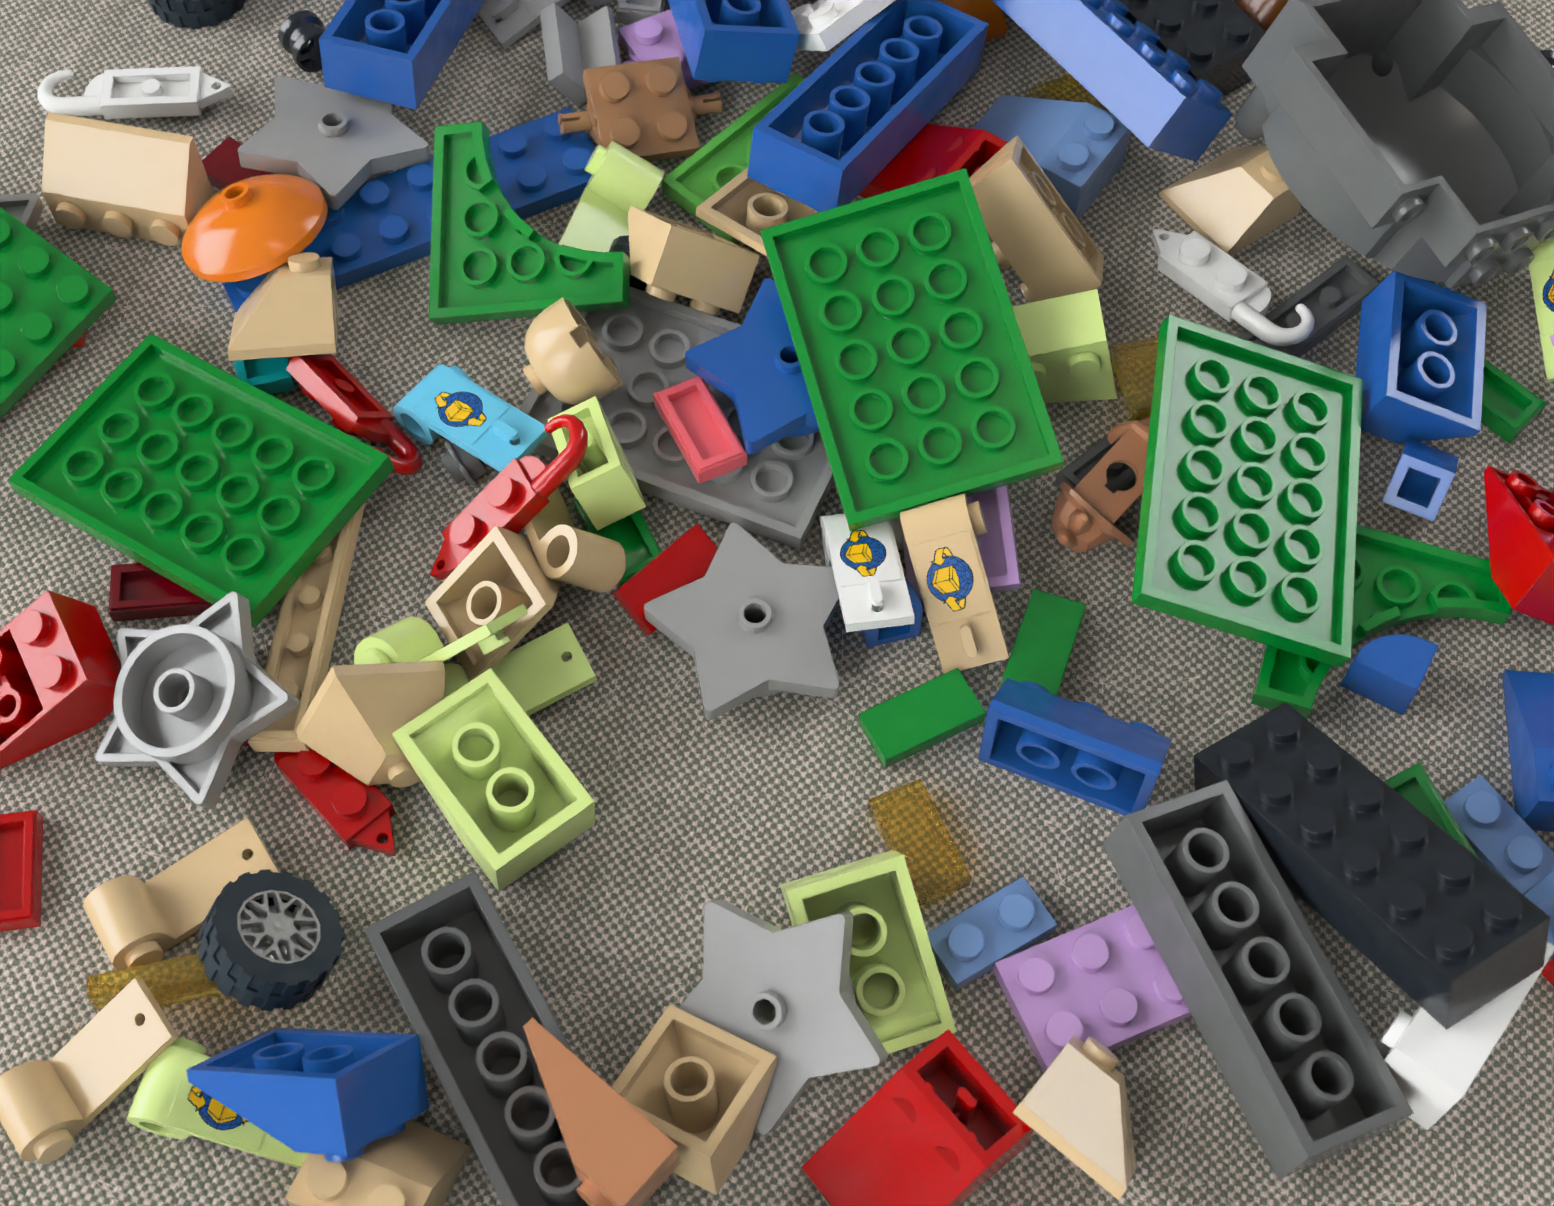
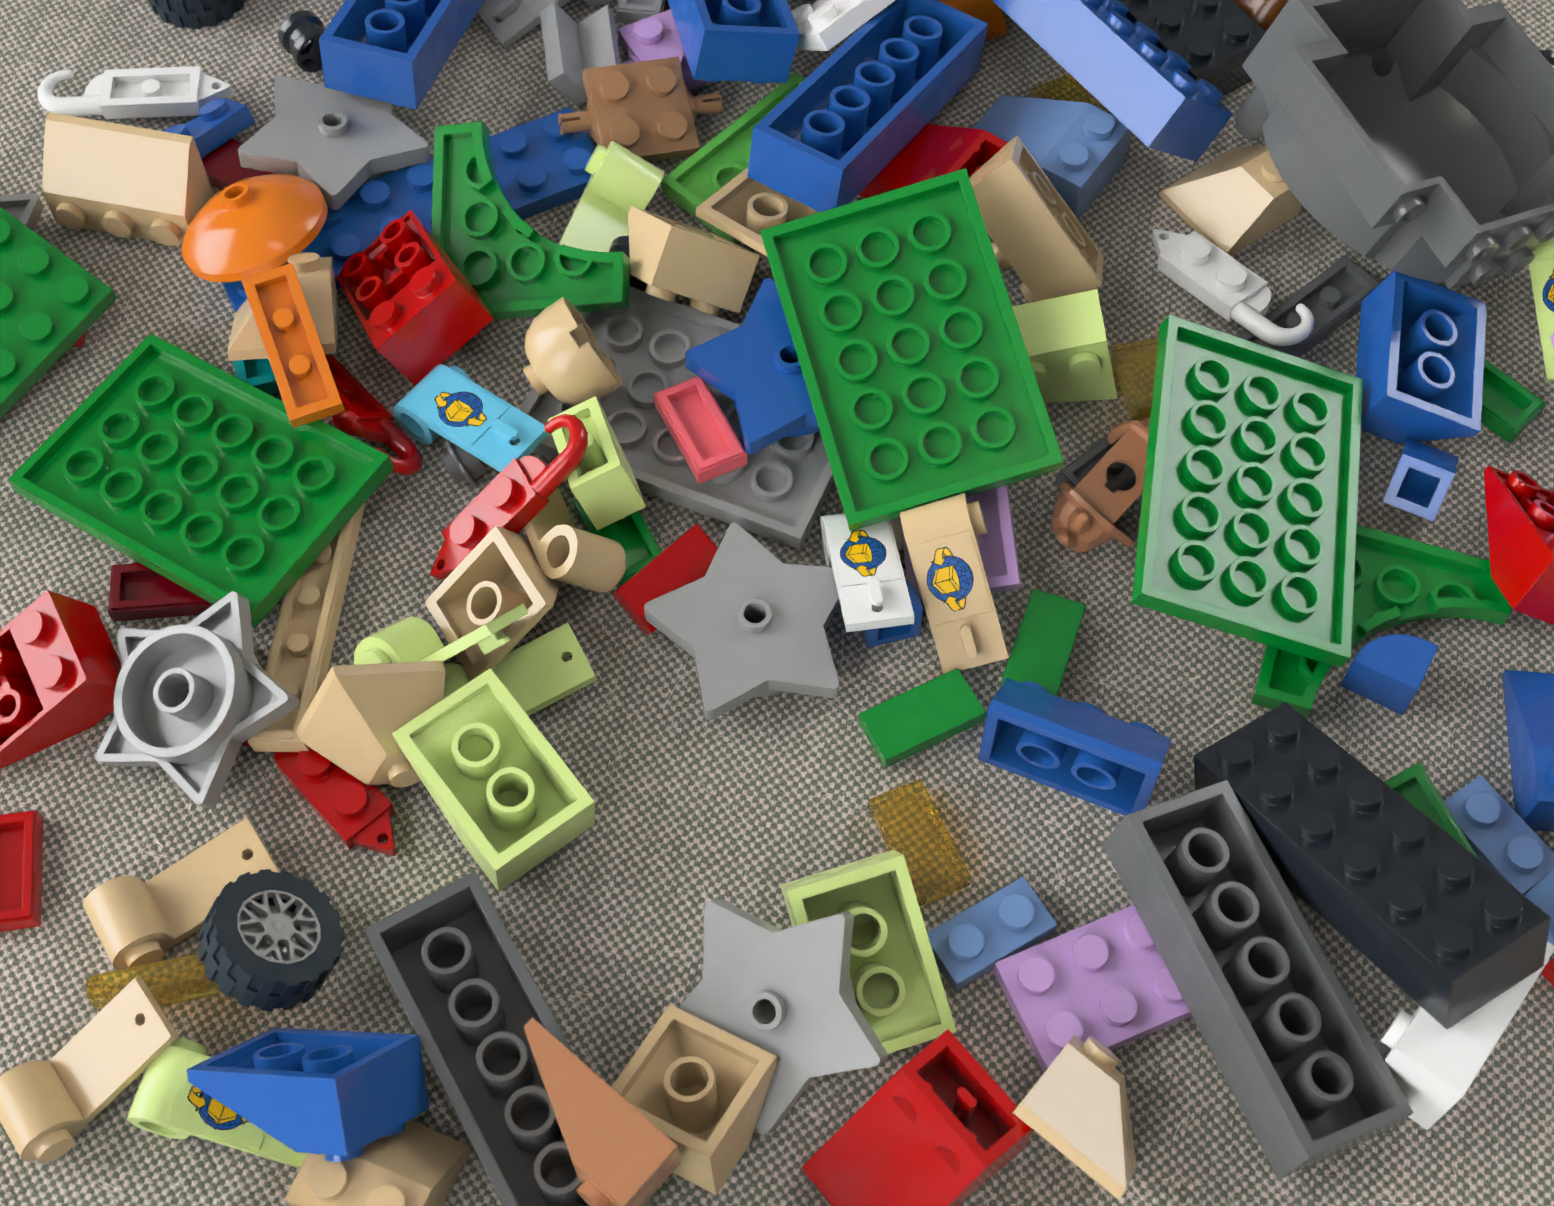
(216, 124): none -> blue plate
(292, 345): none -> orange plate
(412, 298): none -> red slope

